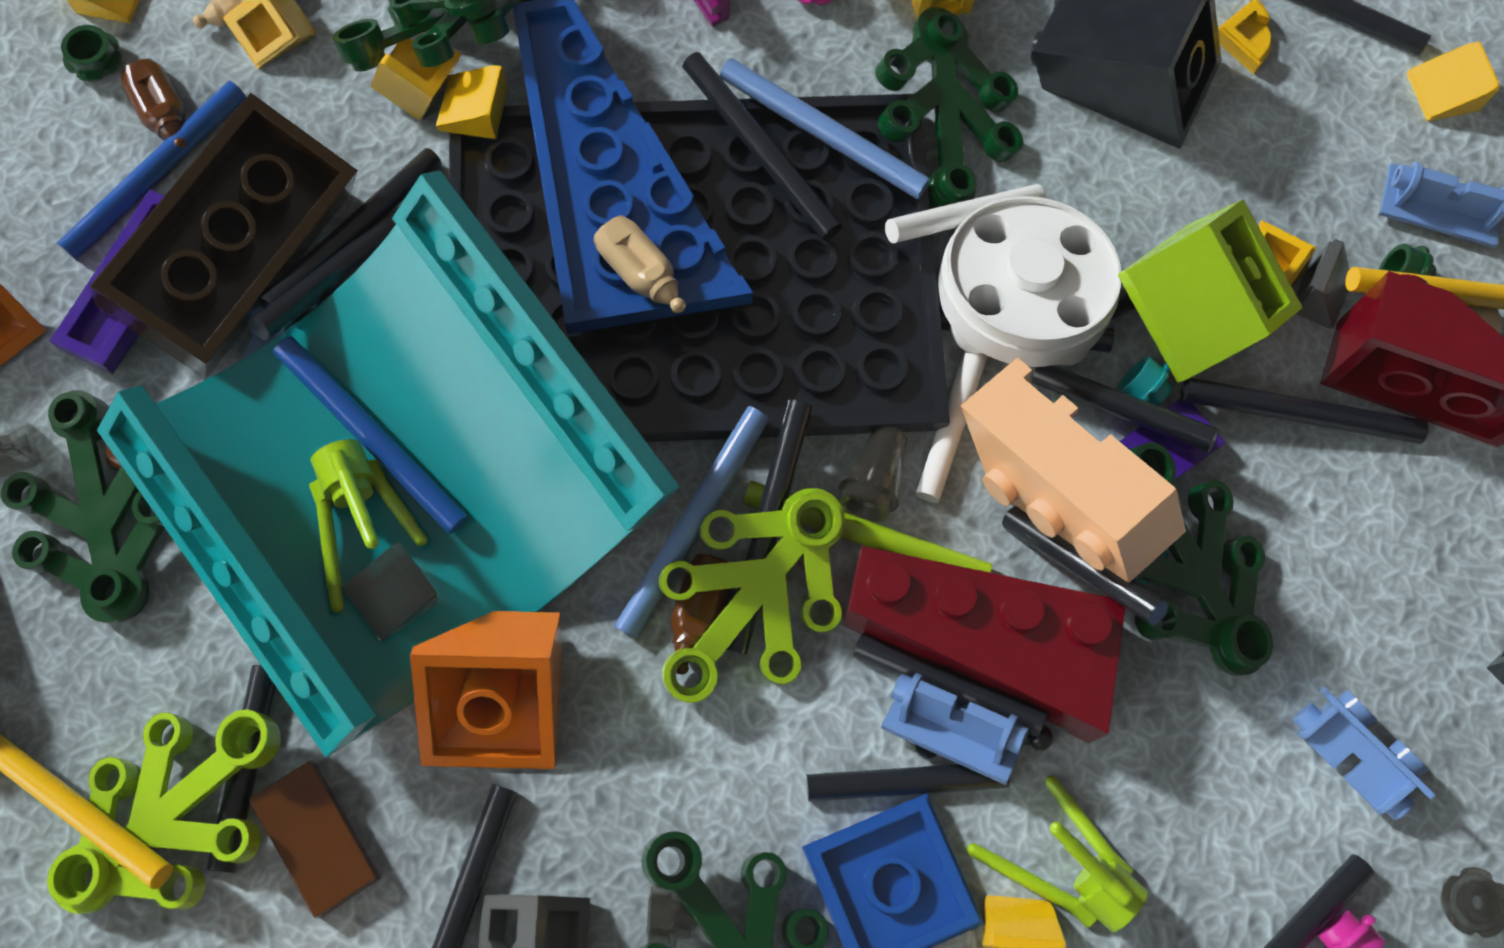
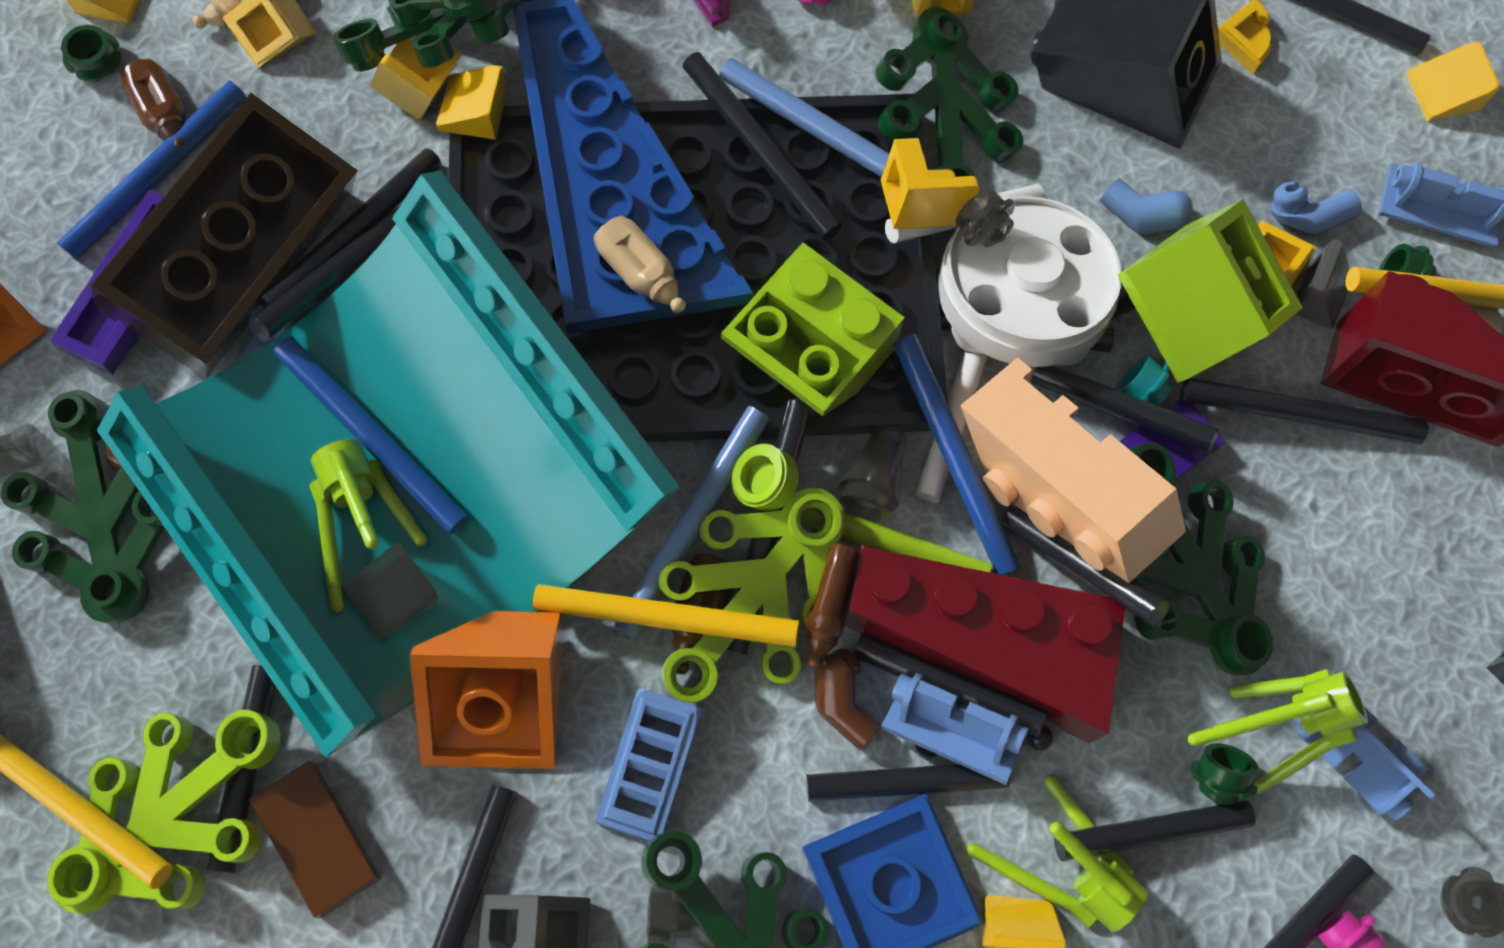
(666, 615): none -> yellow bar
(668, 710): none -> medium blue slope
(765, 478): none -> lime tile
(815, 331): none -> lime slope
(826, 620): none -> reddish brown piece
(837, 698): none -> reddish brown arm
(921, 195): none -> yellow panel
(956, 455): none -> blue bar
(985, 219): none -> clear smoke plate
(1150, 212): none -> medium blue arm
(1162, 829): none -> black bar
(1225, 774): none -> dark green plate
(1295, 210): none -> medium blue arm
(1324, 705): none -> lime plant

